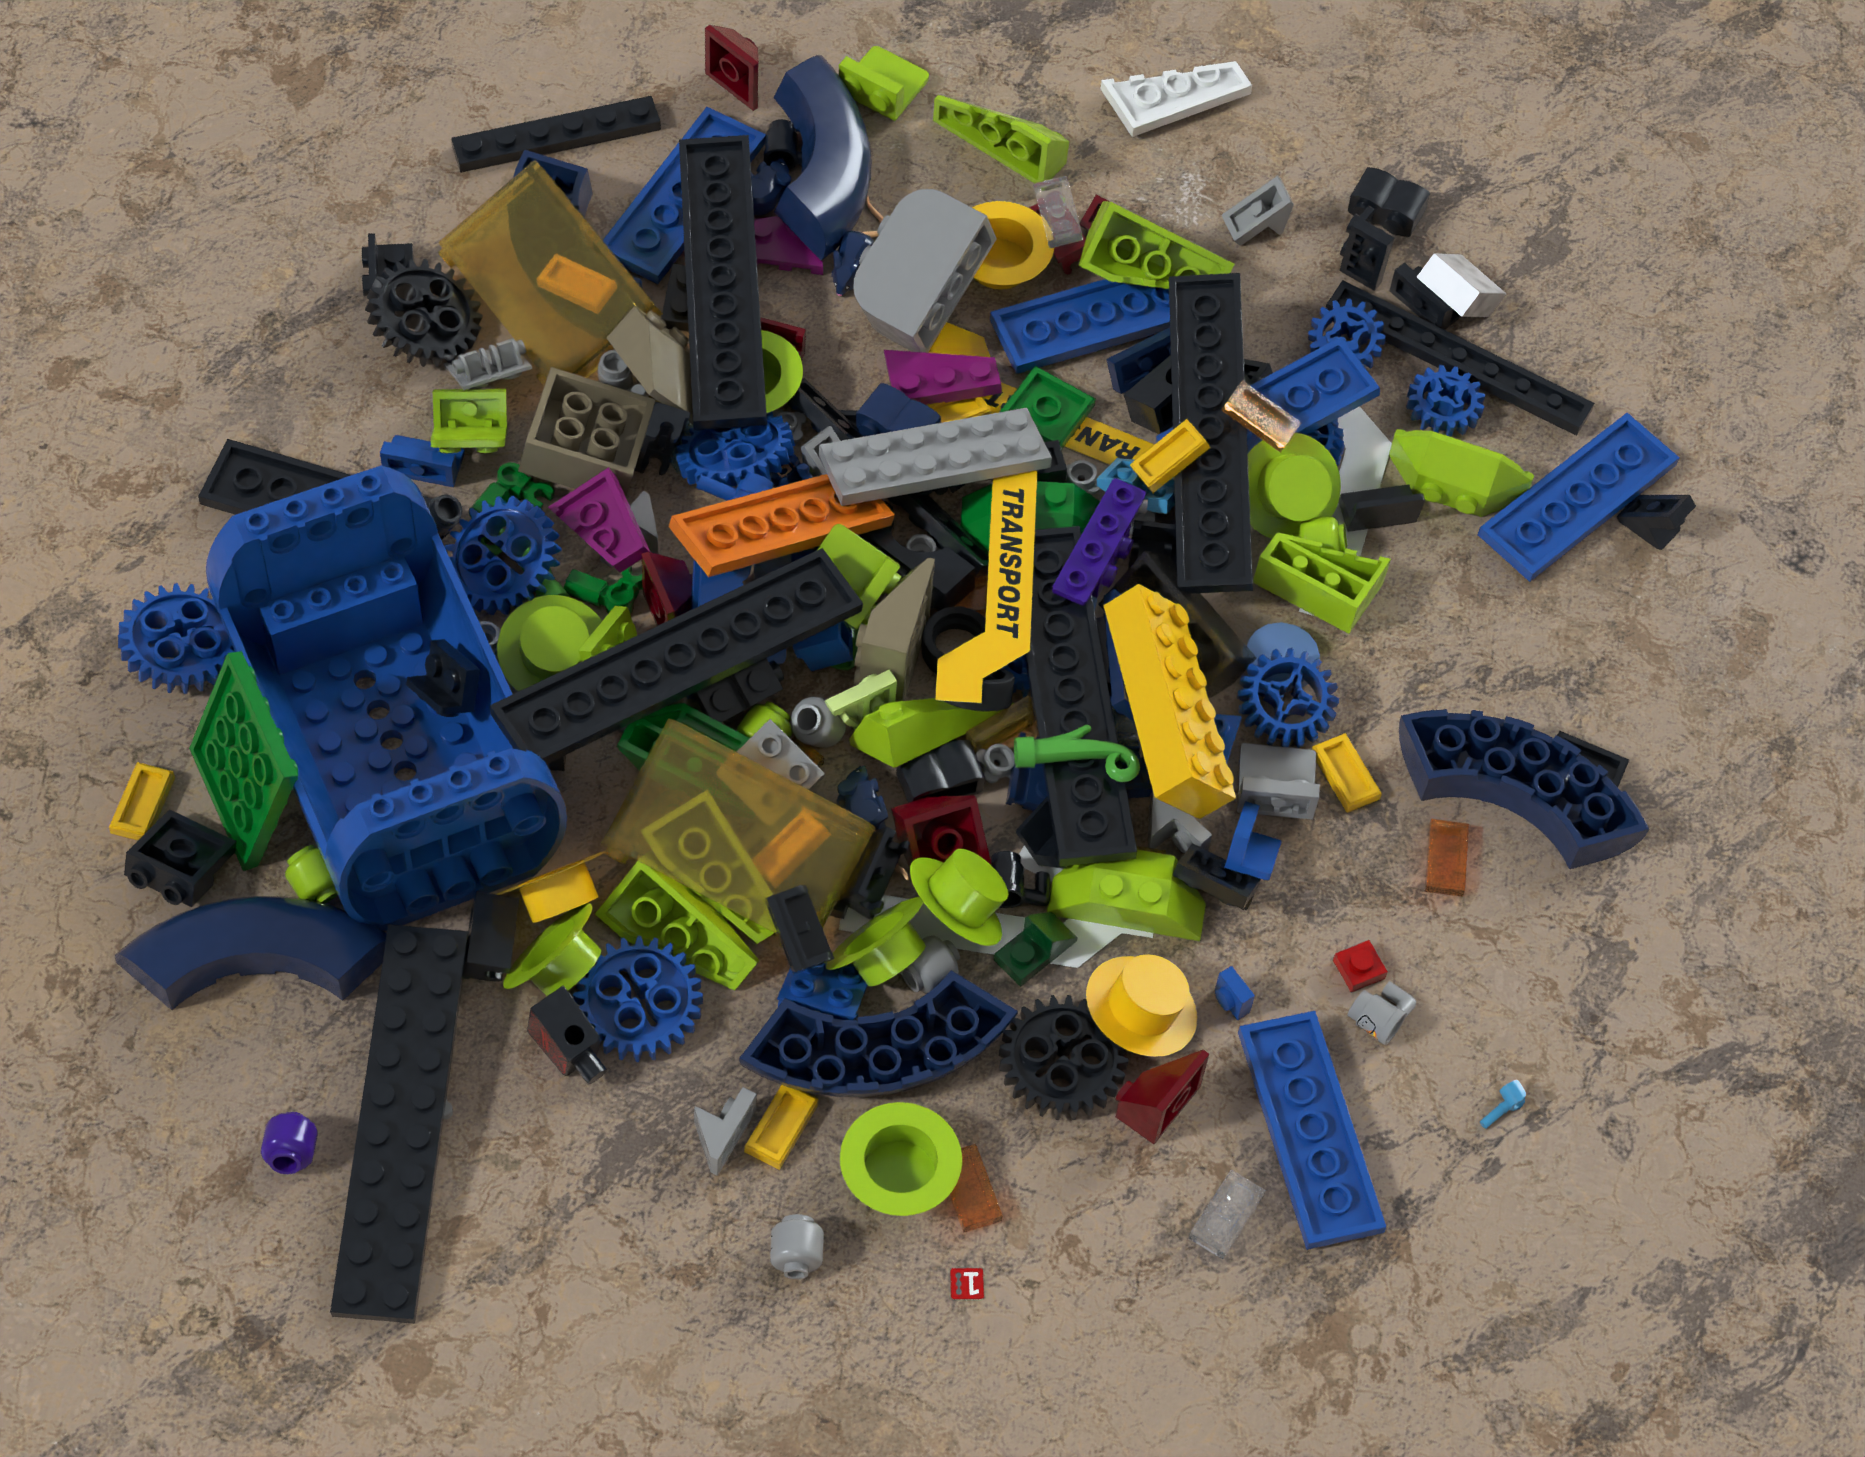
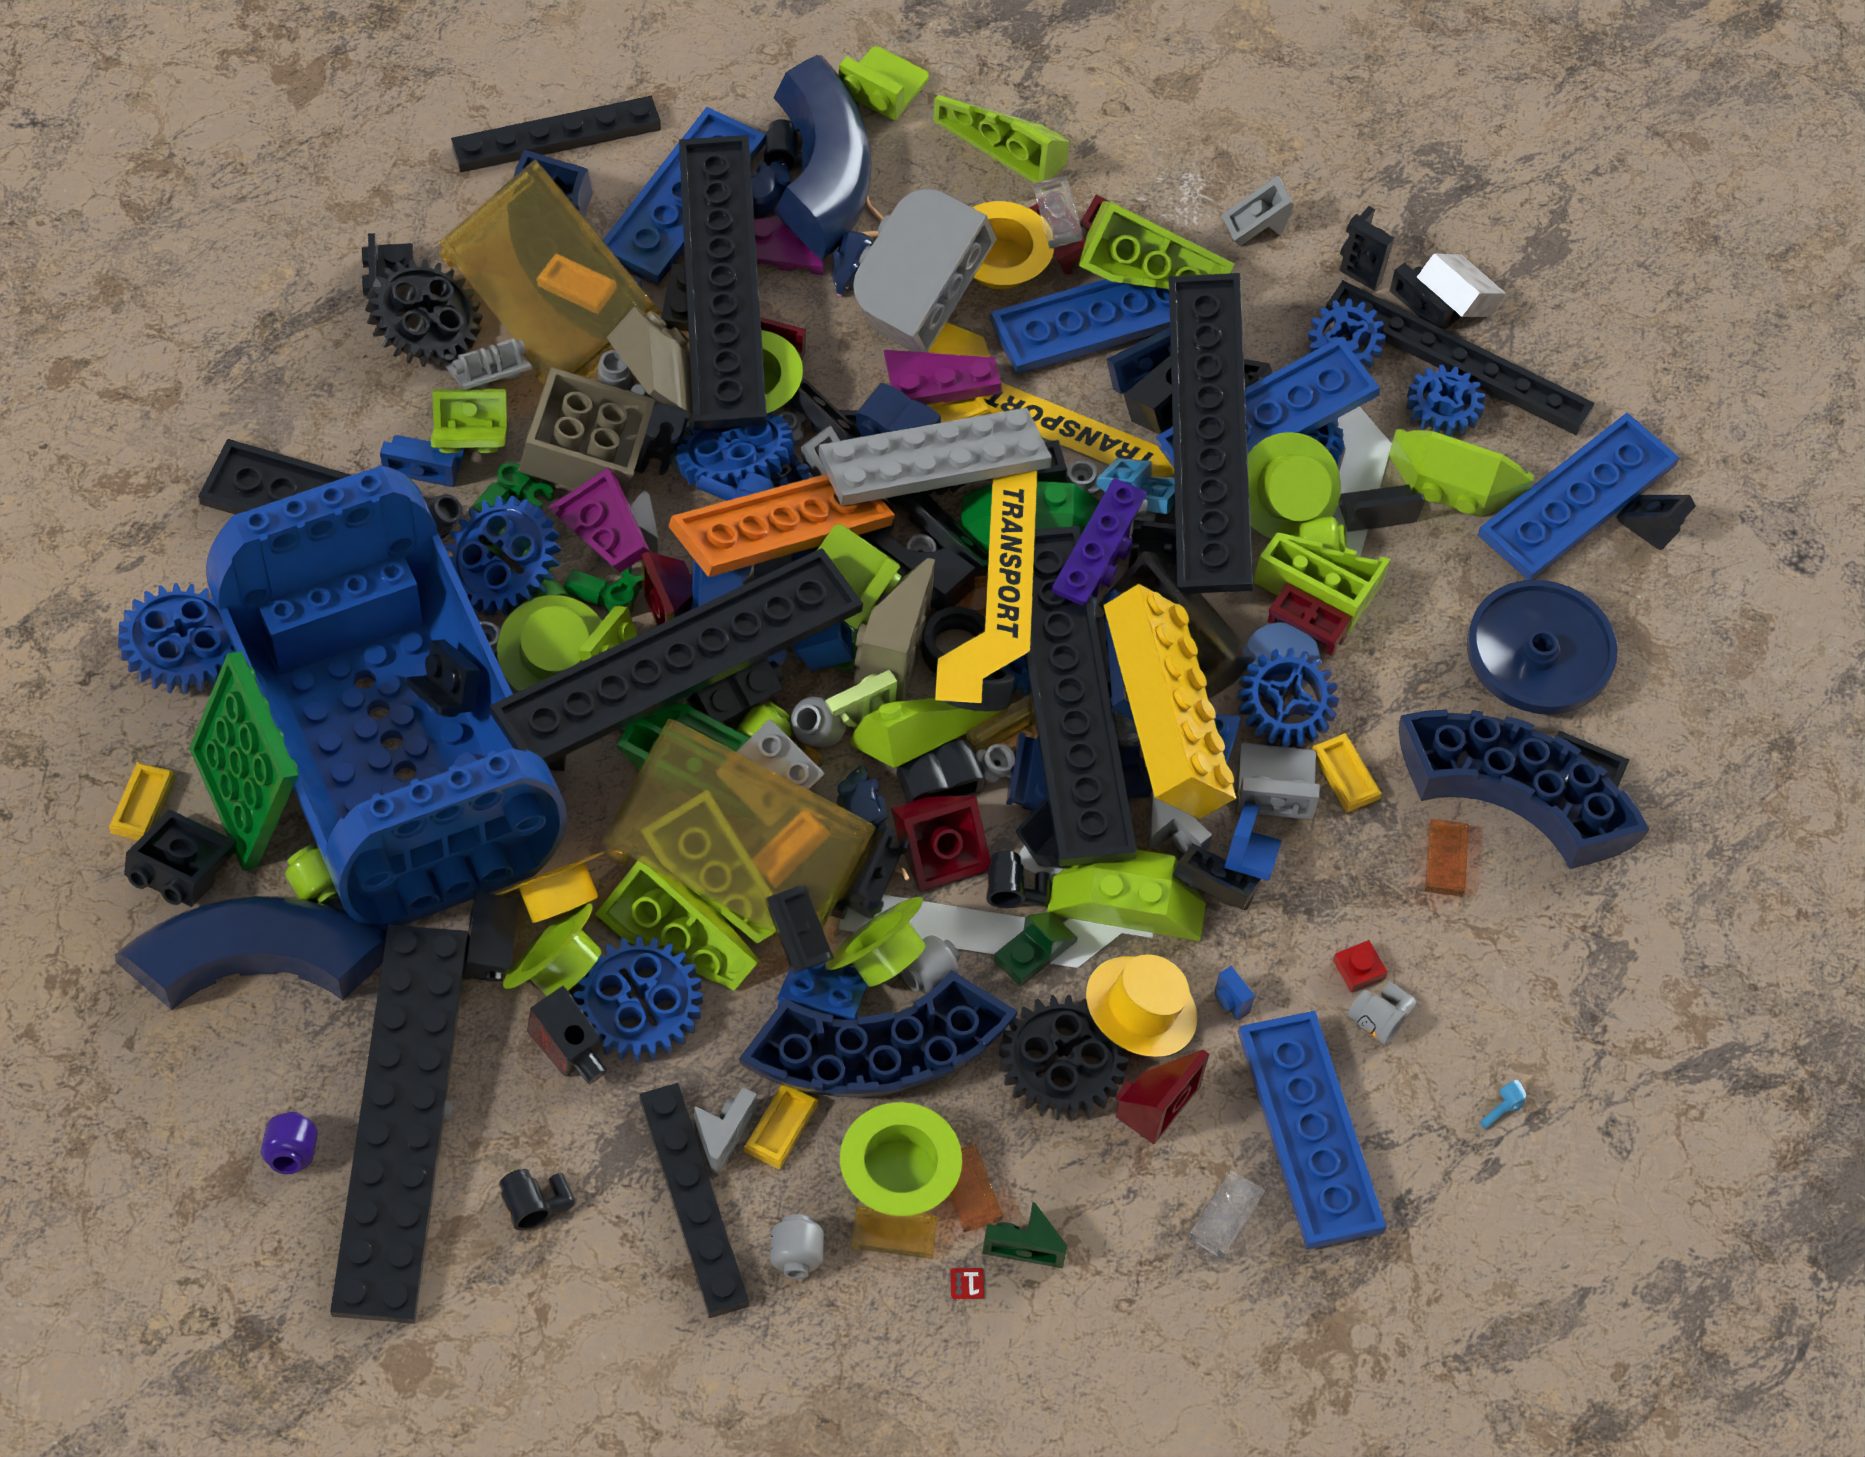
(527, 1202): none -> black piece
(694, 1200): none -> black plate
(732, 63): dark red slope -> none
(894, 1234): none -> clear yellow tile
(962, 894): lime hose -> none
(1036, 1245): none -> dark green slope
(1053, 405): green tile -> none
(1071, 747): bright green plant -> none
(1160, 100): white wing -> none
(1170, 456): yellow tile -> none
(1261, 416): clear orange tile -> none
(1310, 616): none -> dark red hinge
(1395, 201): black brick -> none
(1542, 647): none -> dark blue dish

